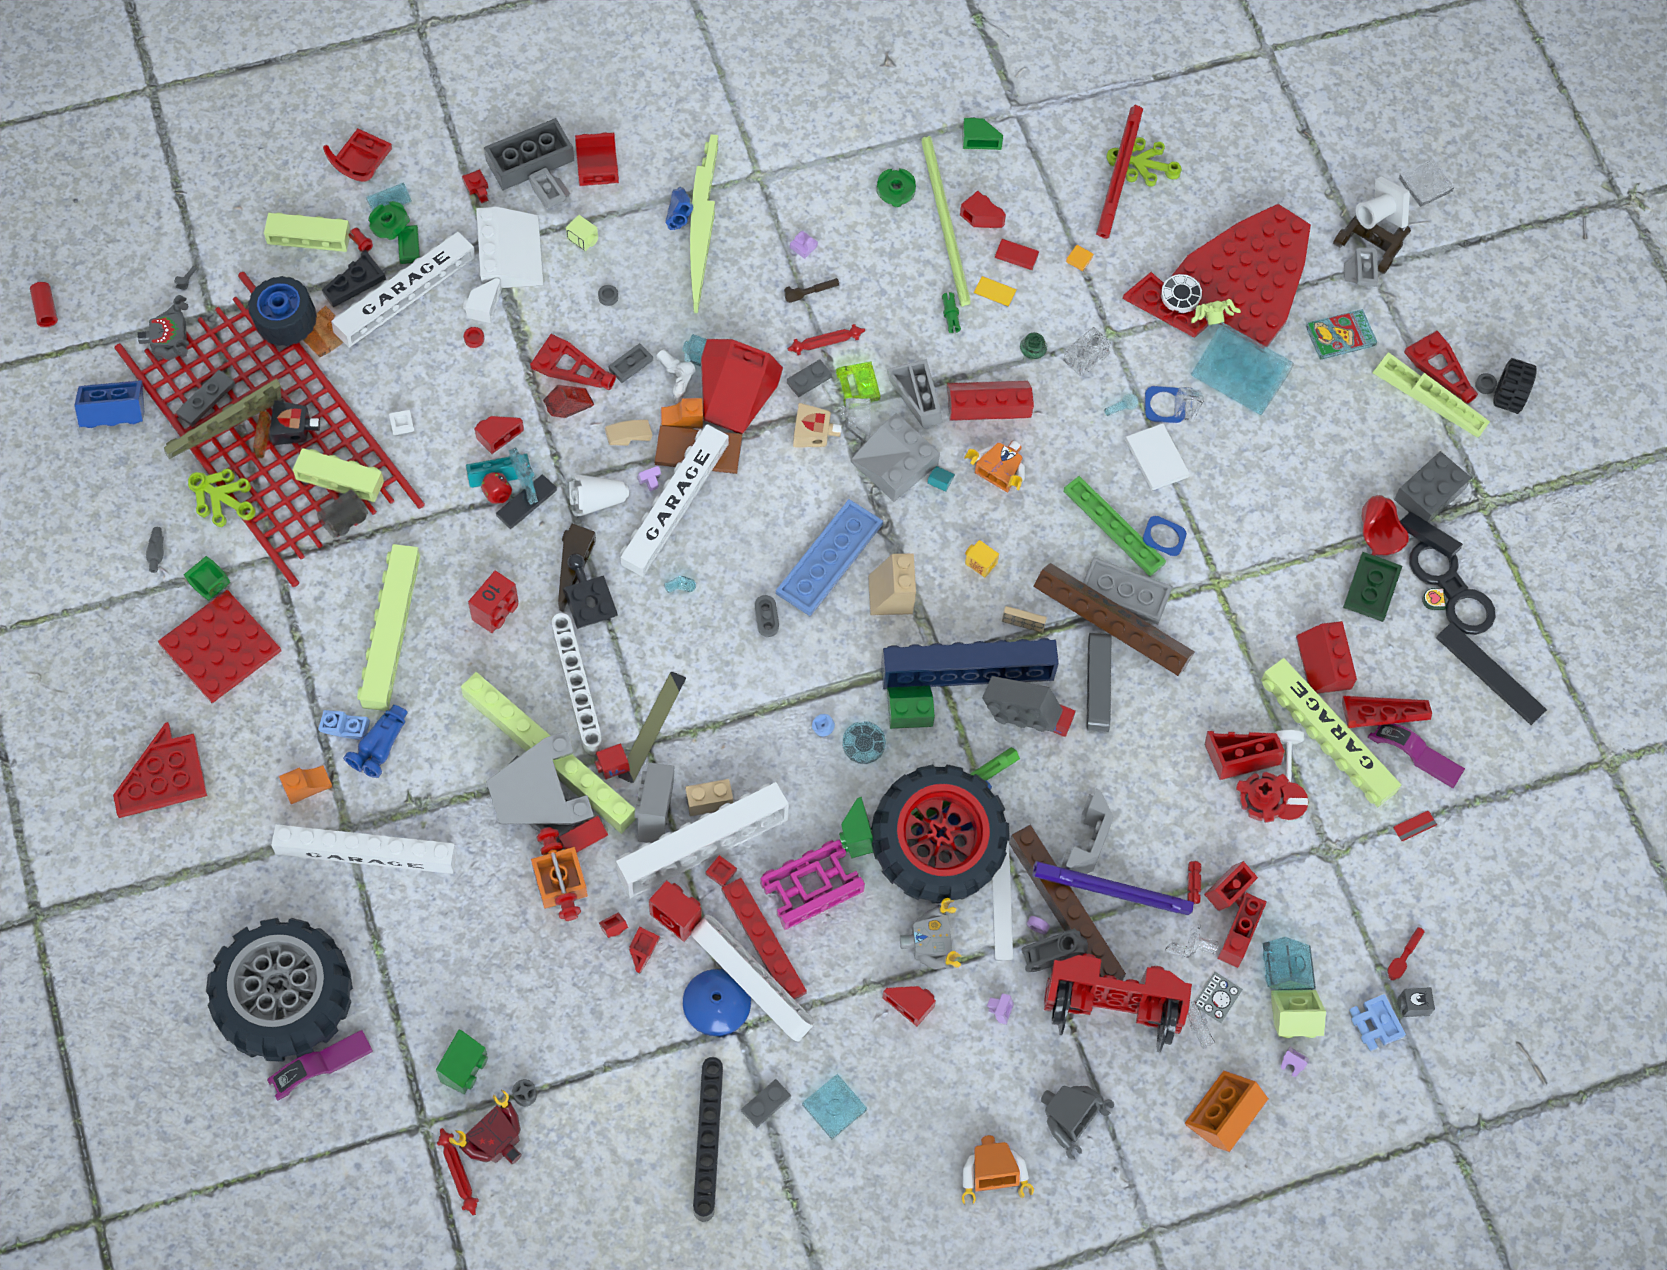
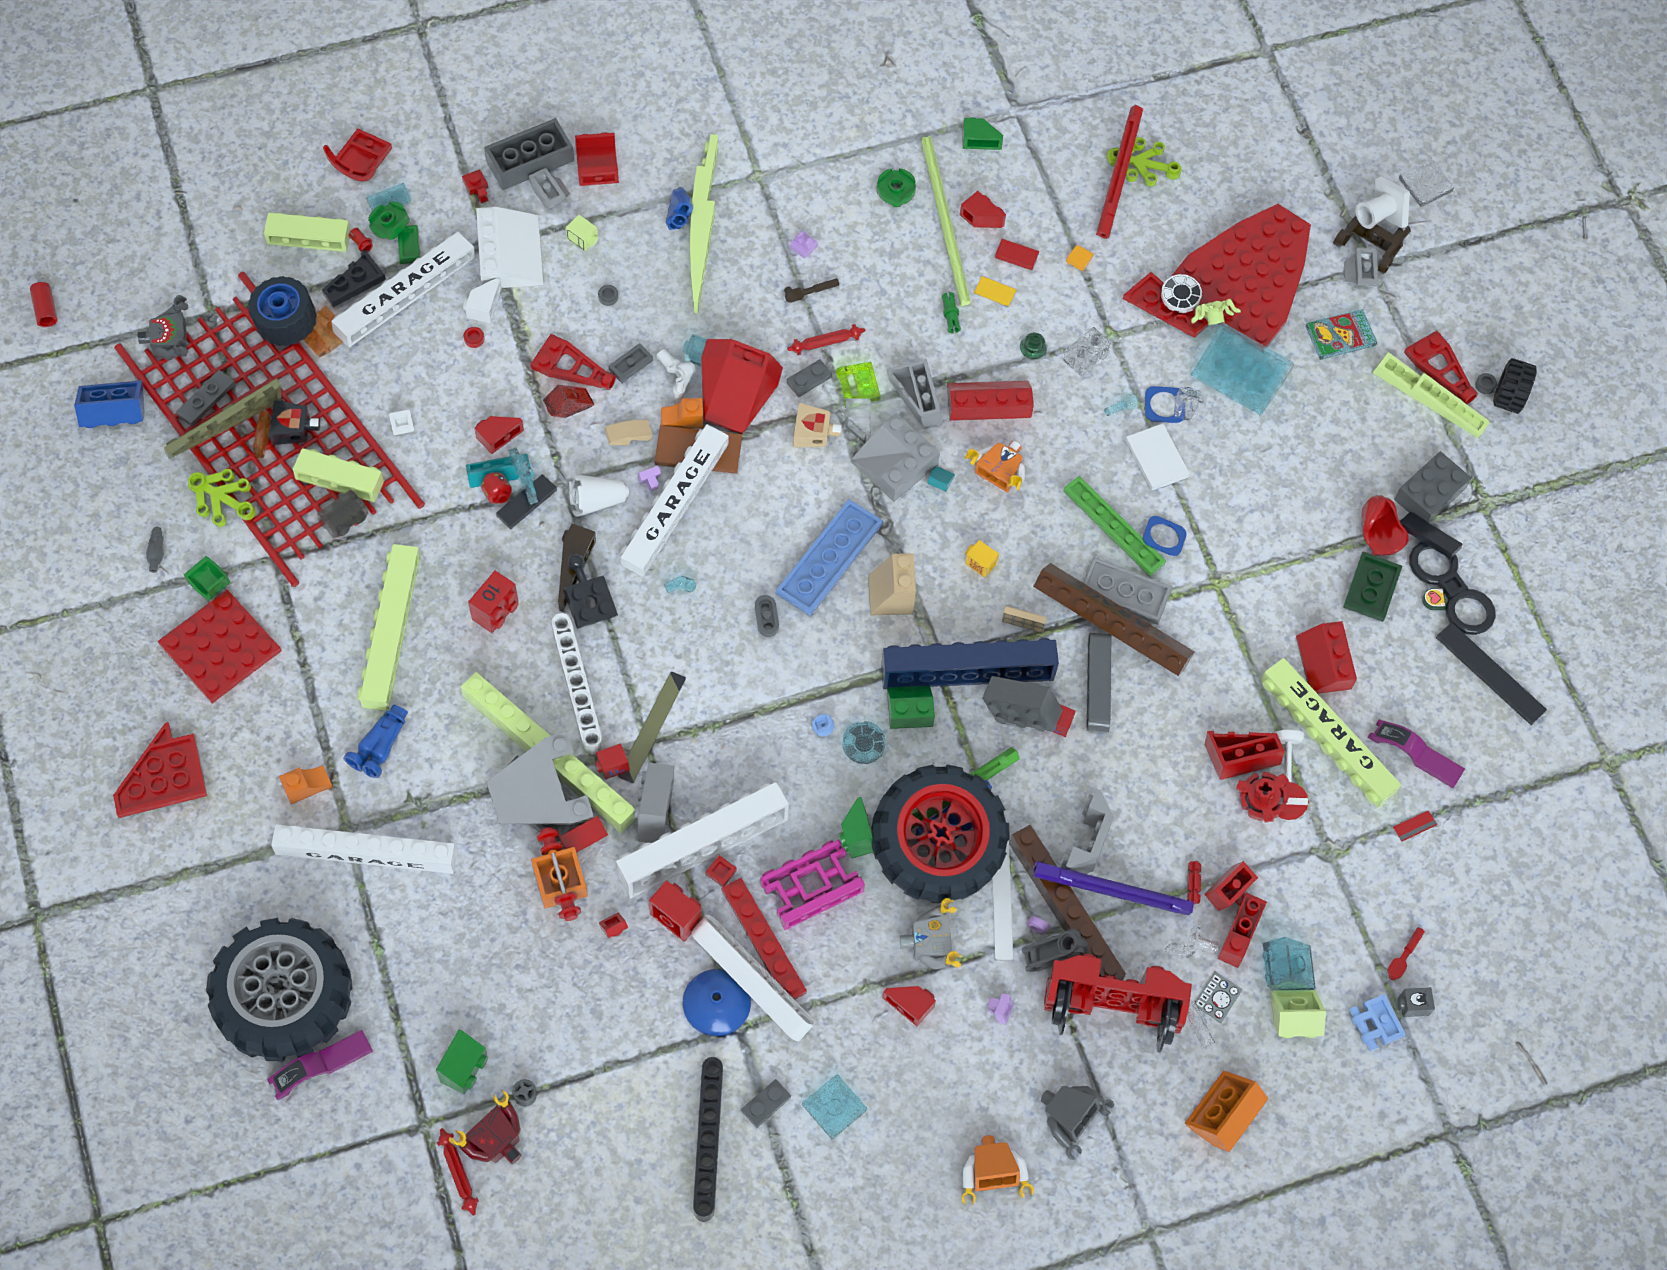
(183, 282): dark grey hand -> none
(343, 725): light blue slope -> none
(642, 947): red slope -> none
(708, 796): tan brick -> none
(1296, 1059): lavender tile -> none
(1381, 711): red wing -> none

